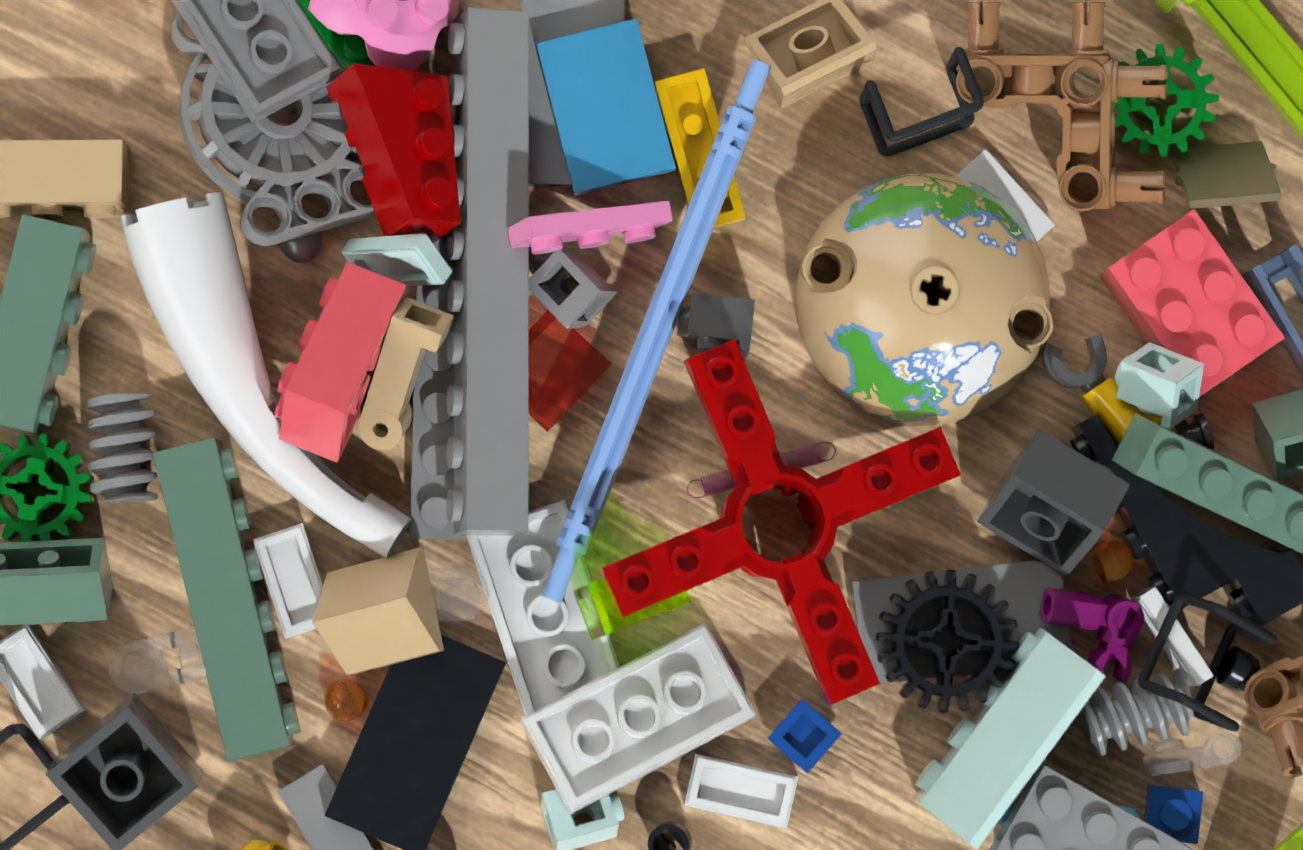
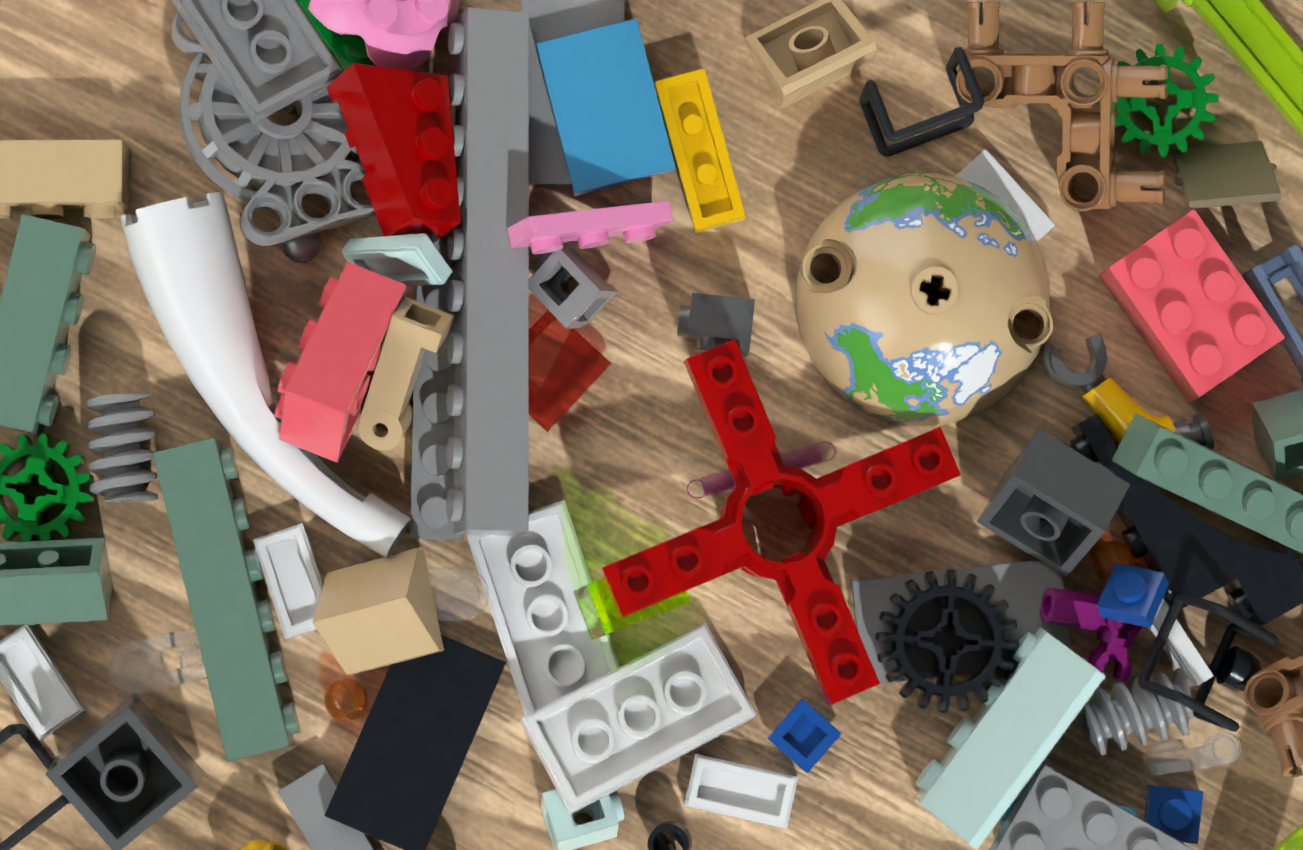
(656, 331): light blue axle -> none
(1132, 595): none -> blue plate
(1160, 383): light aqua brick -> none

